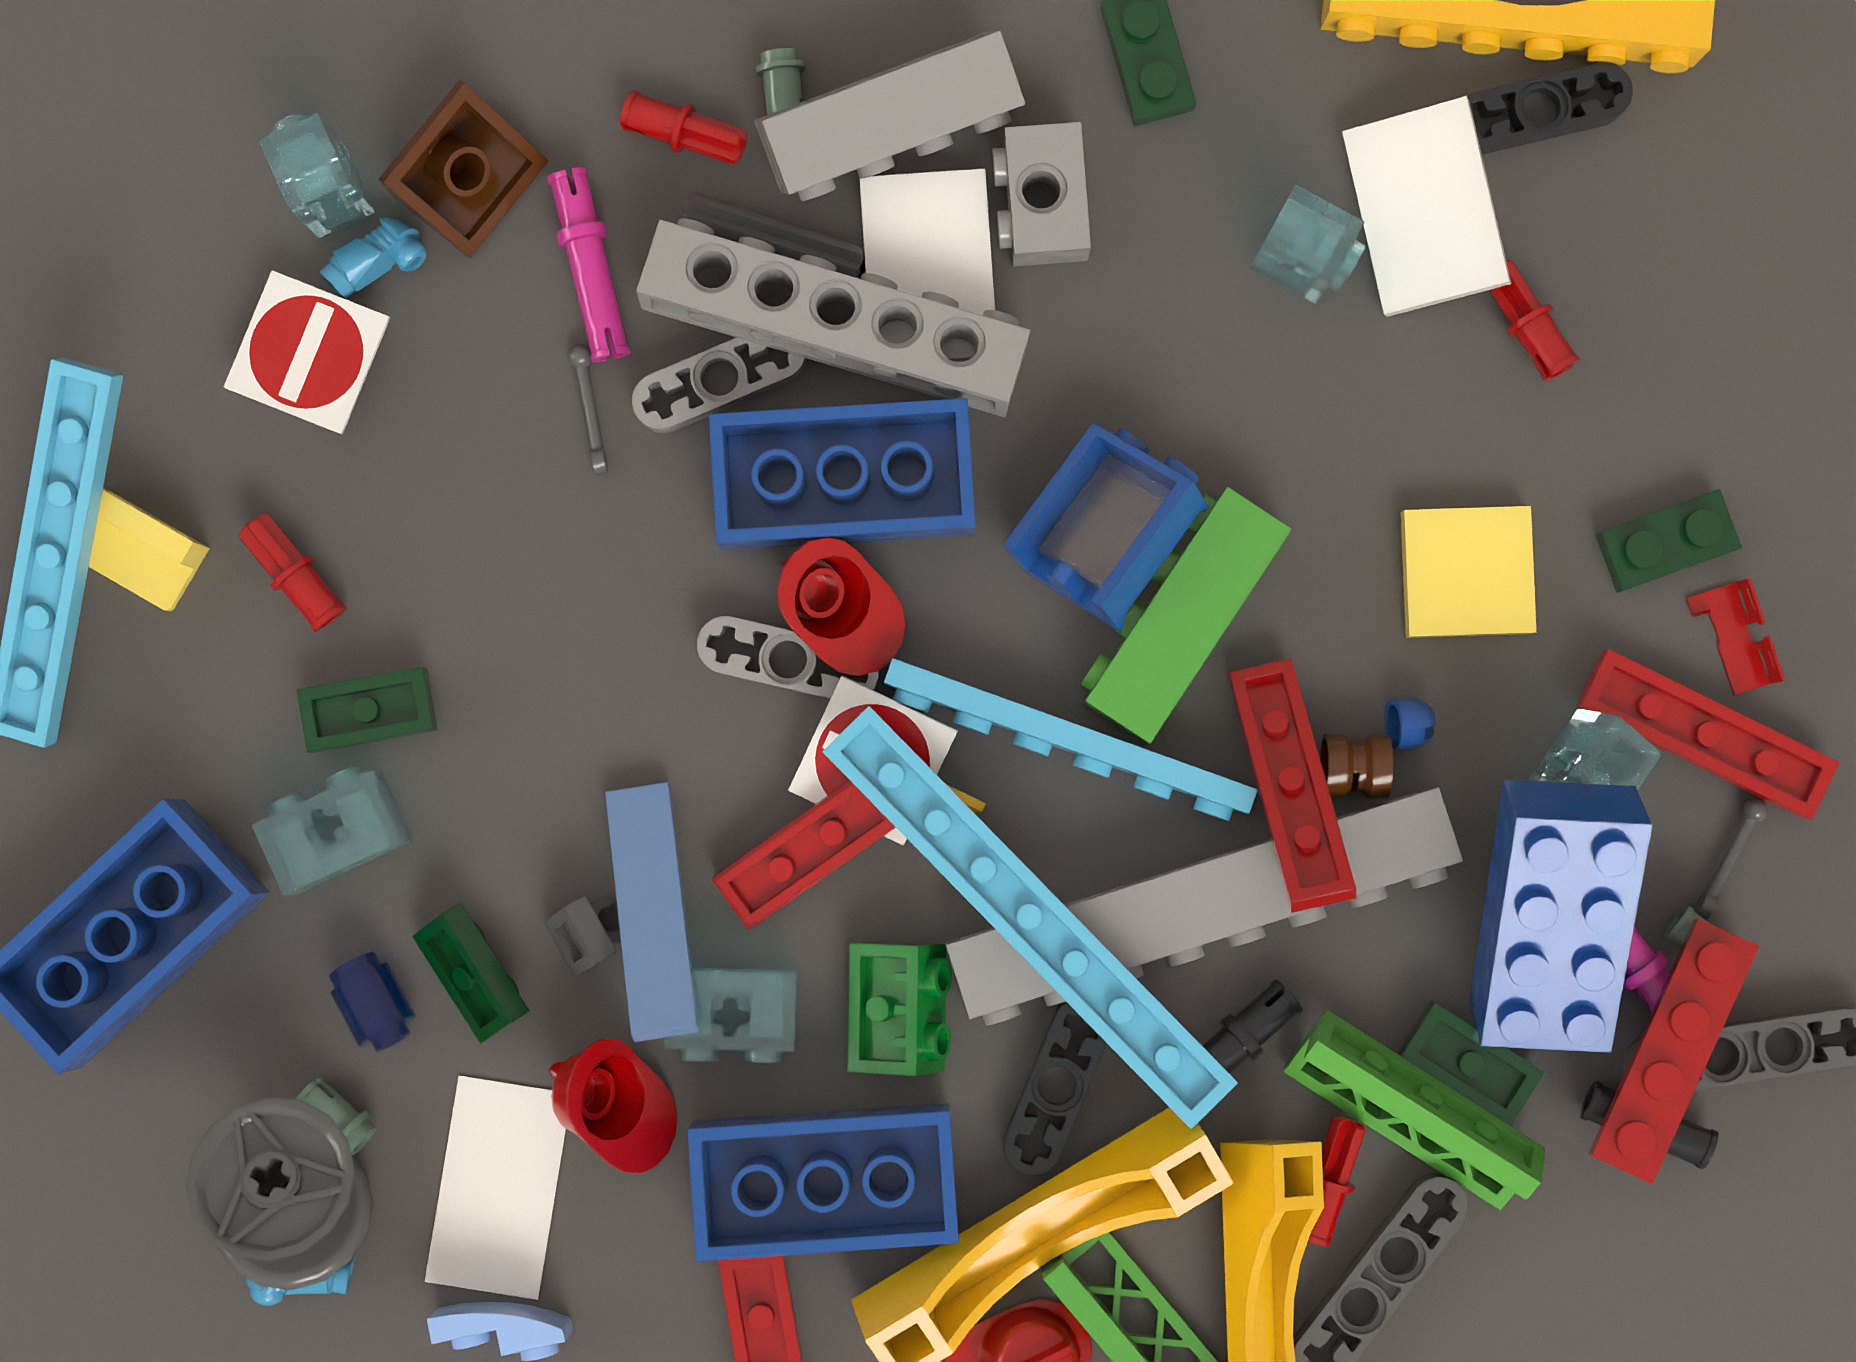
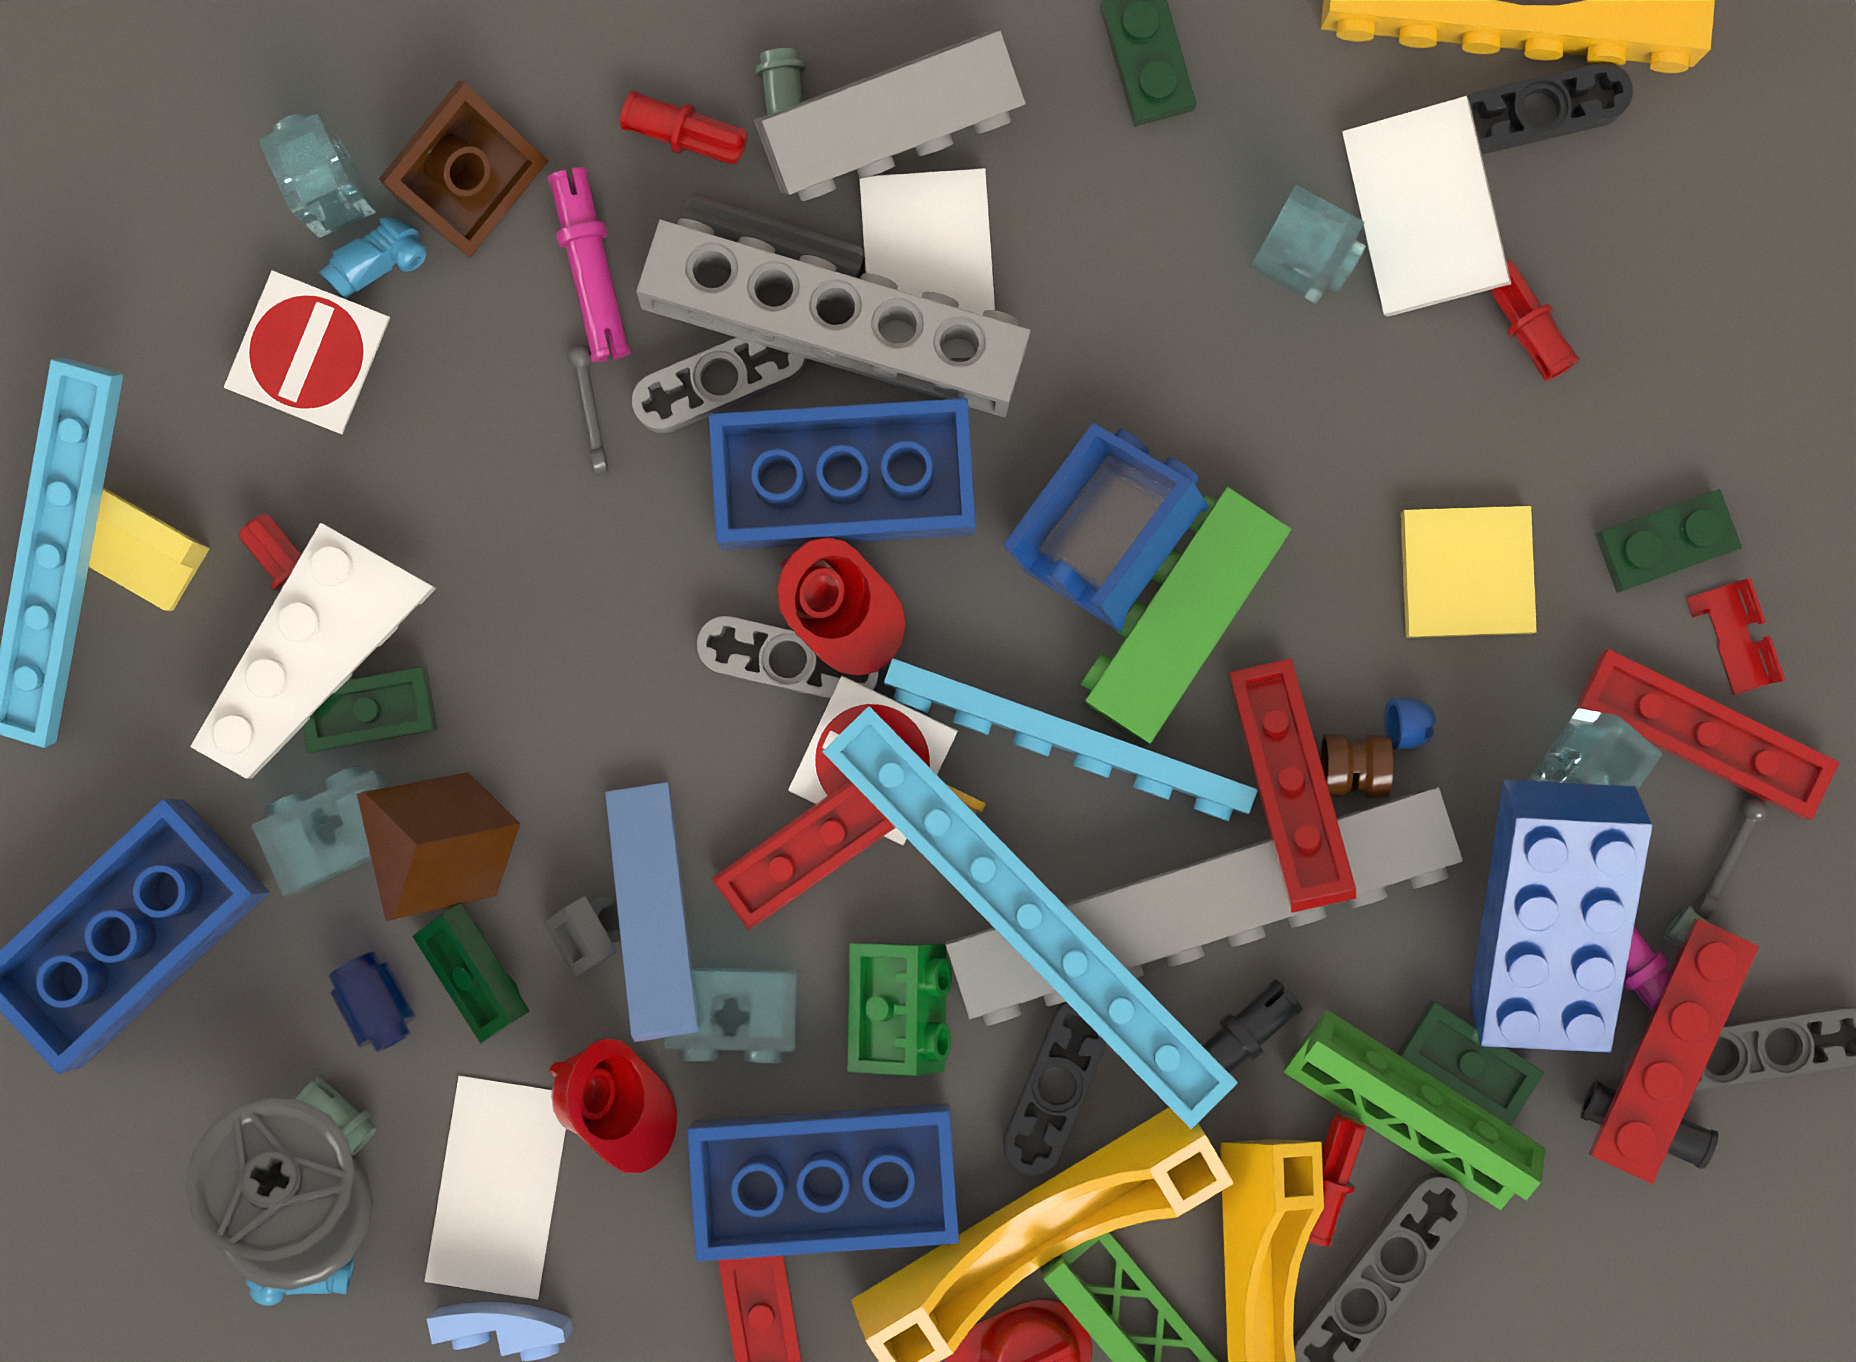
(318, 631): none -> white wing
(436, 843): none -> reddish brown slope
(1053, 157): light grey brick -> none

